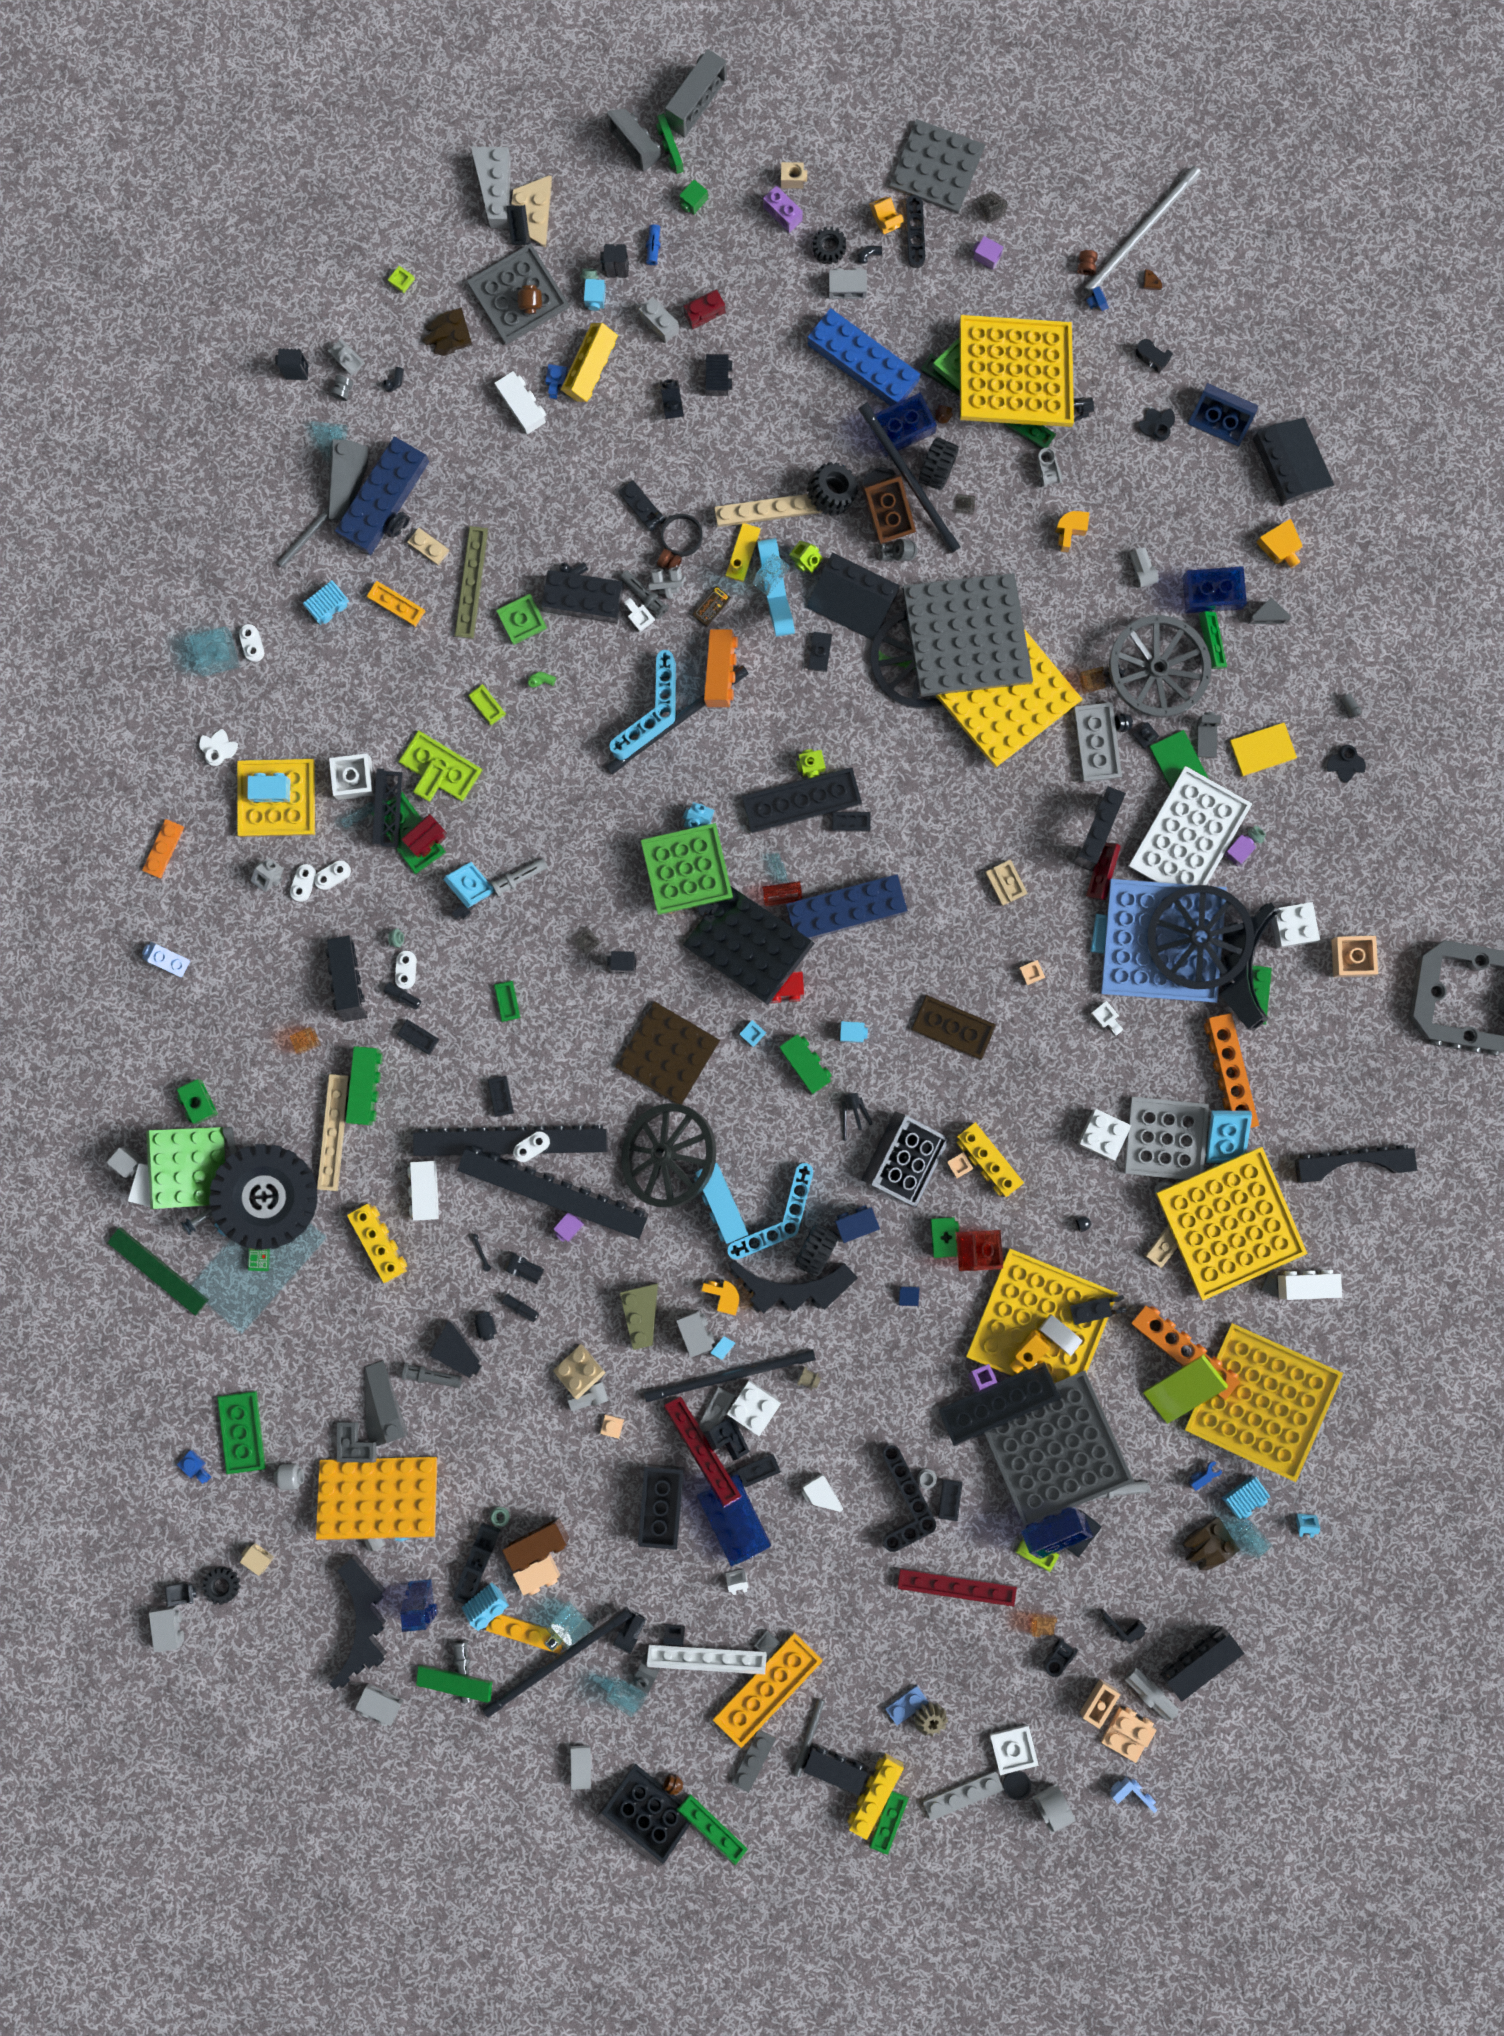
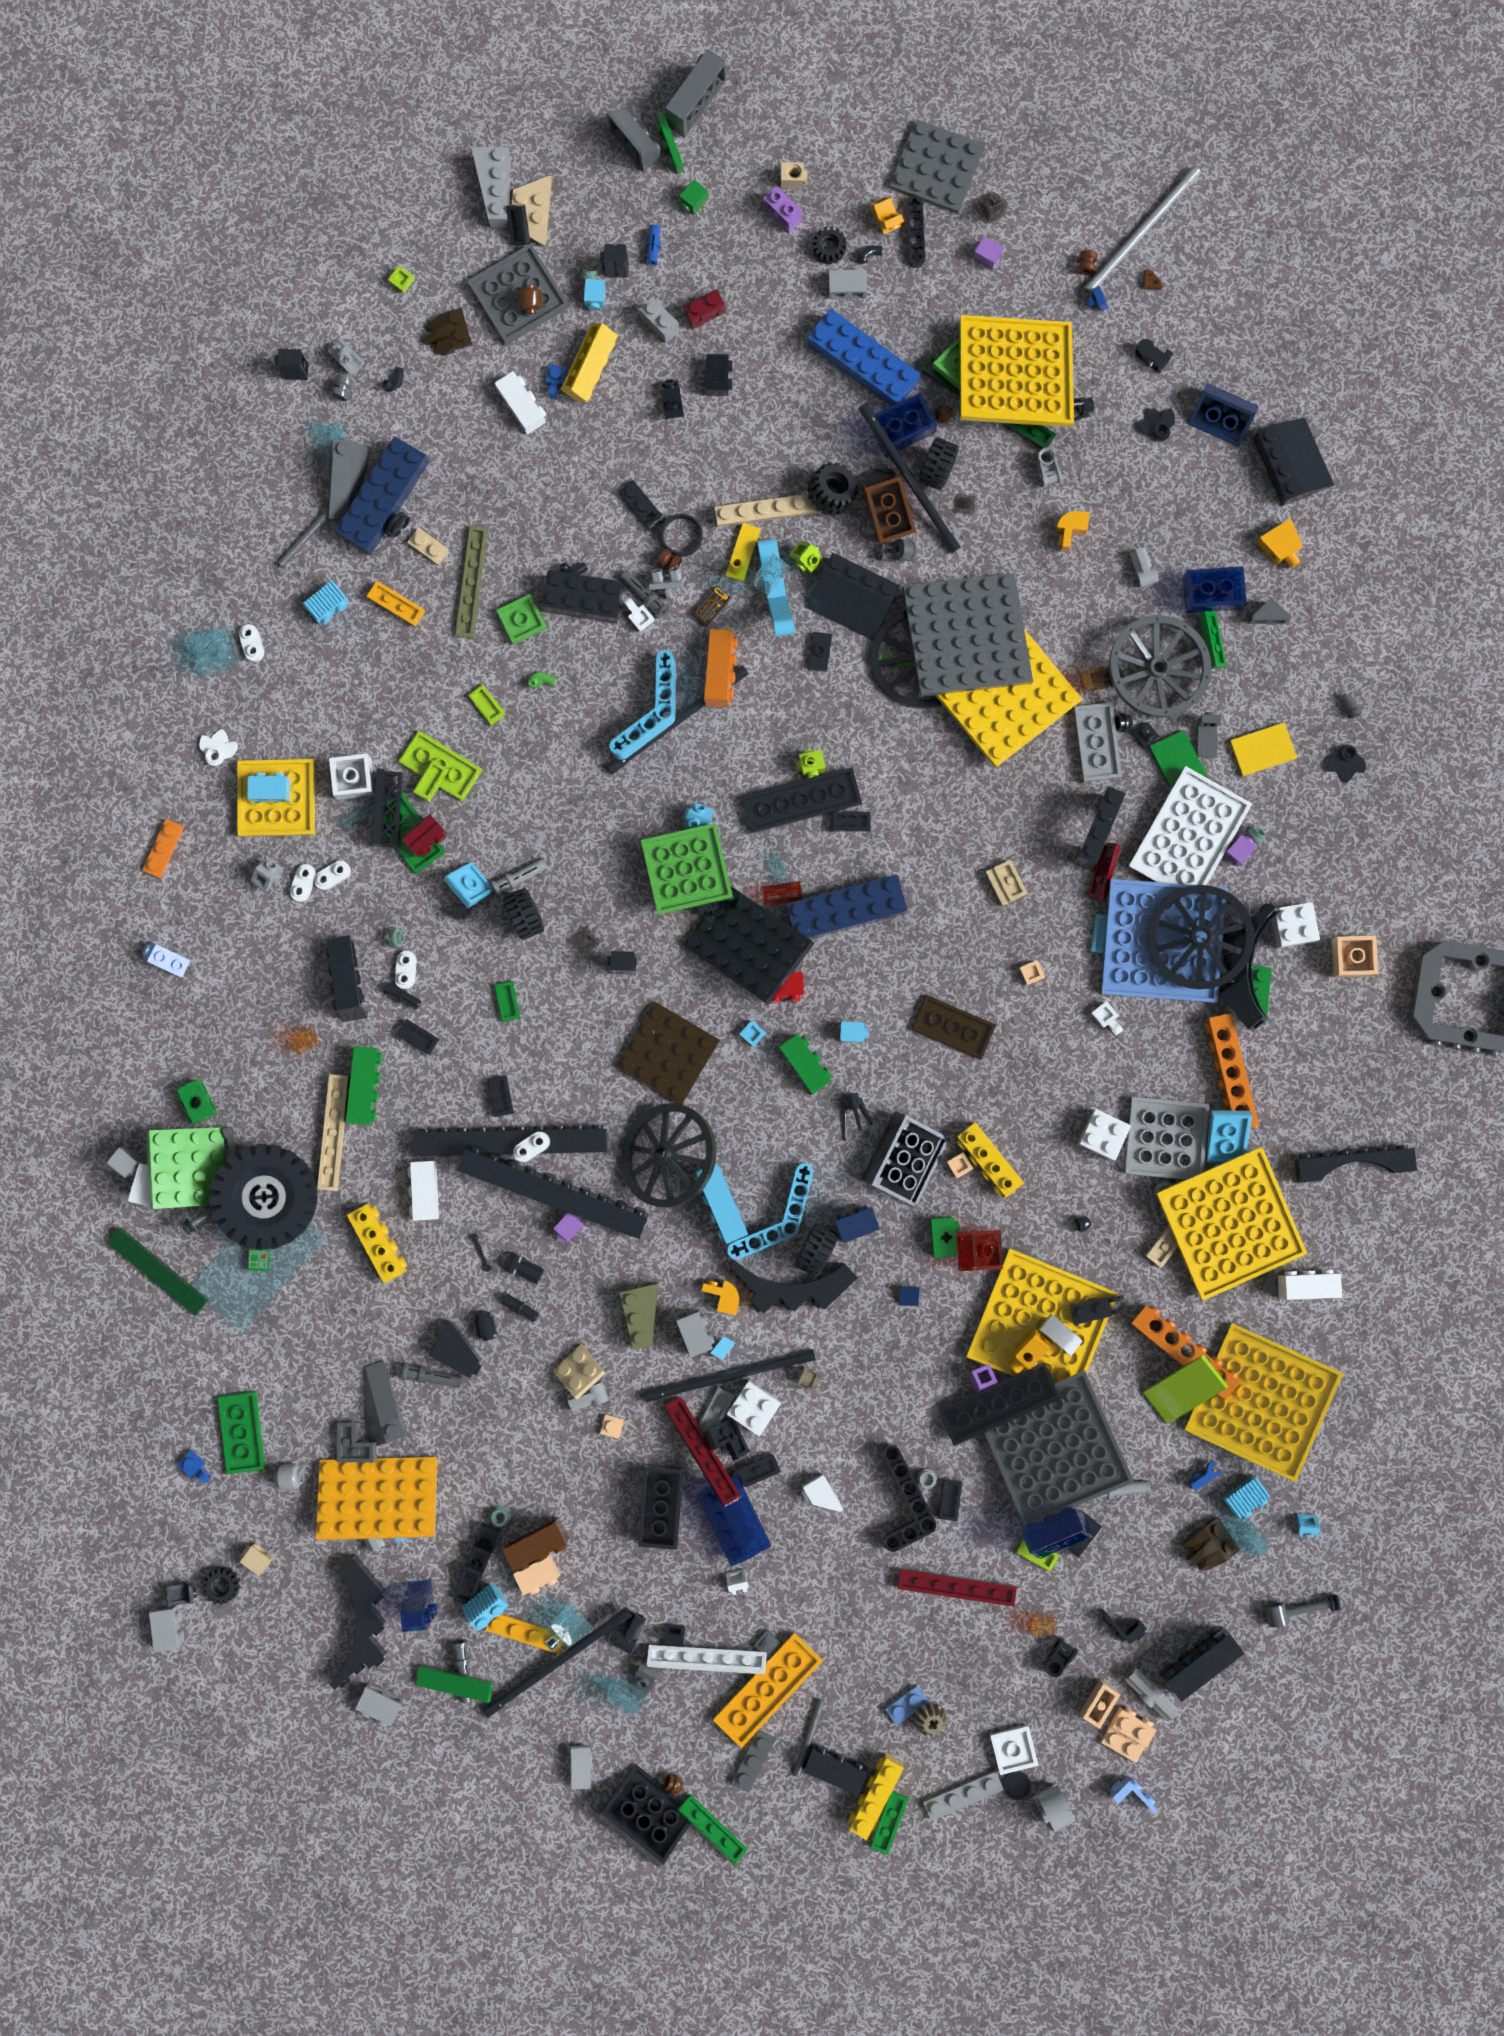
(523, 914): none -> black tyre
(1278, 1615): none -> dark grey piece

